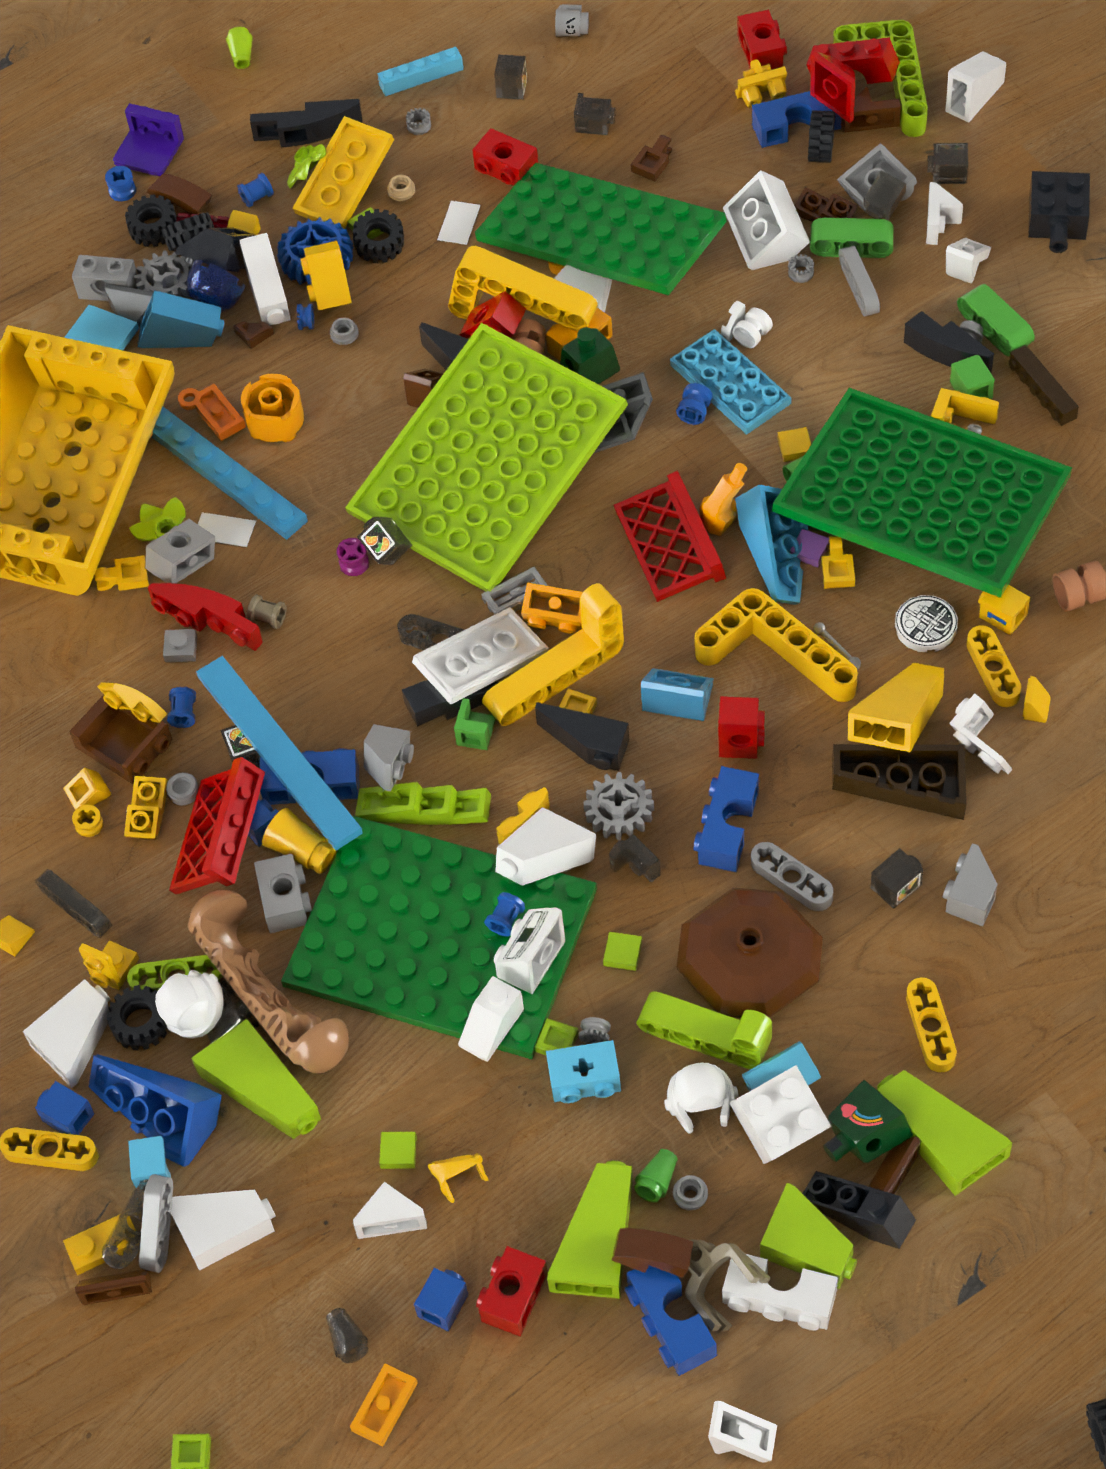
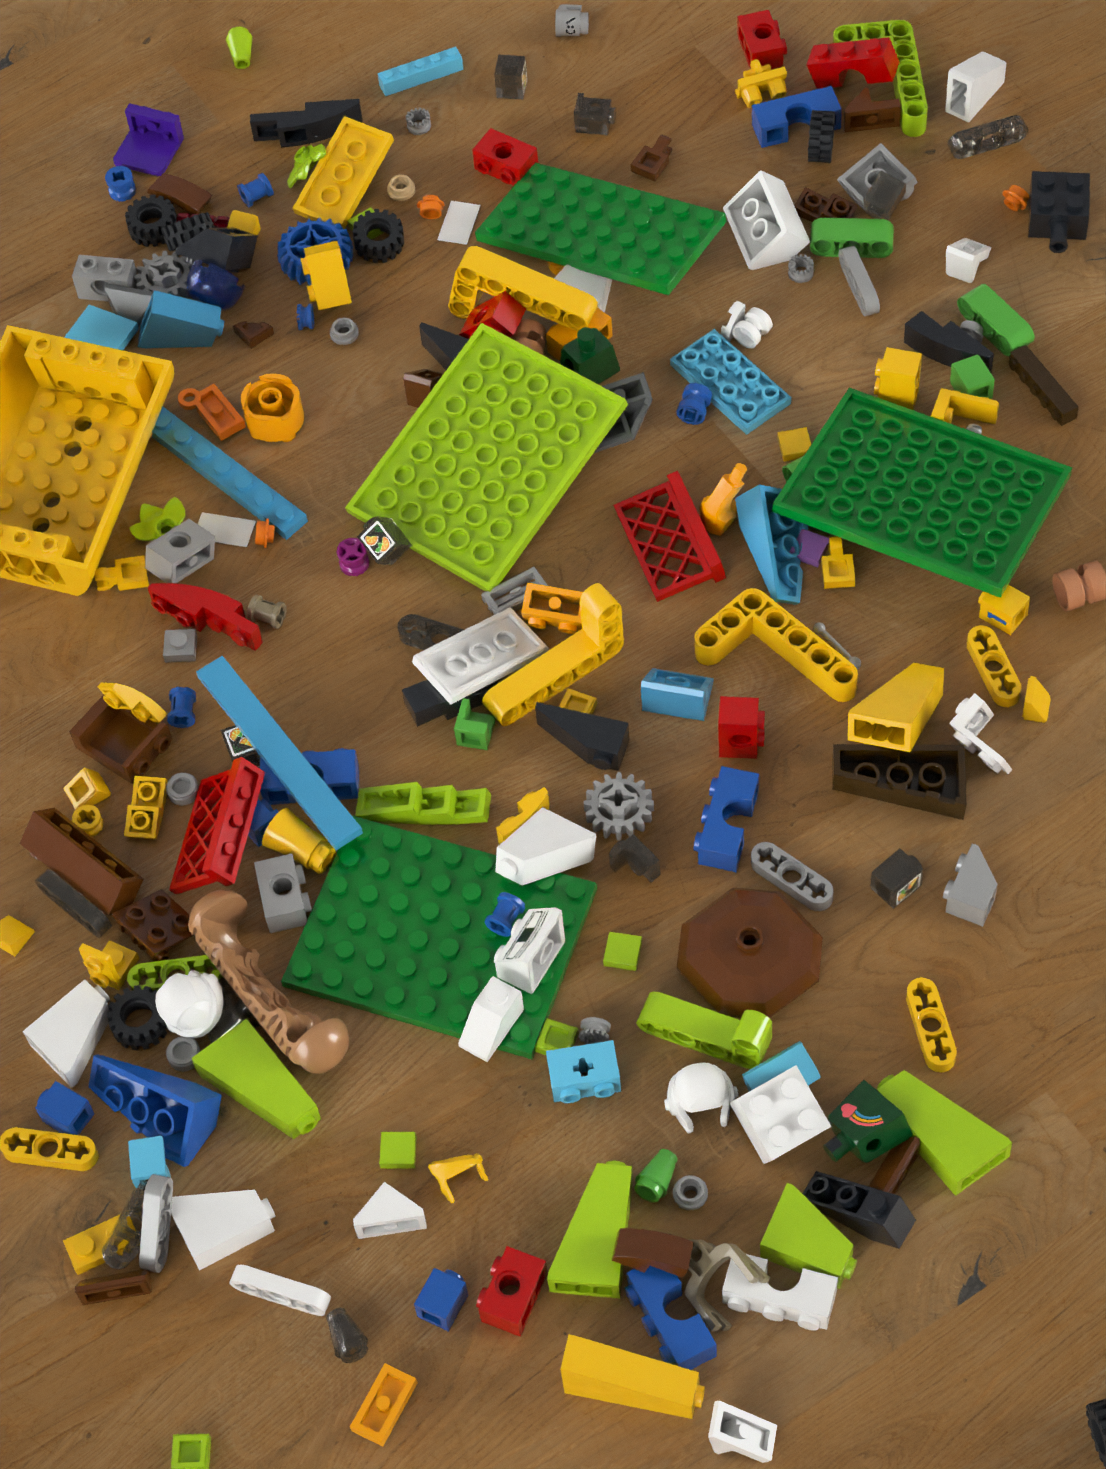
(80, 861): none -> reddish brown brick
(154, 924): none -> reddish brown hinge
(180, 1053): none -> light grey tile
(264, 279): white slope -> none
(264, 533): none -> orange plate
(280, 1290): none -> white beam
(386, 754): light grey slope -> none
(430, 207): none -> orange plate
(629, 1378): none -> yellow slope
(833, 84): red slope -> none
(898, 377): none -> yellow brick
(926, 623): white tile -> none
(941, 209): white slope -> none
(949, 163): clear smoke brick -> none
(1004, 131): none -> clear smoke beam
(1016, 198): none -> orange plate

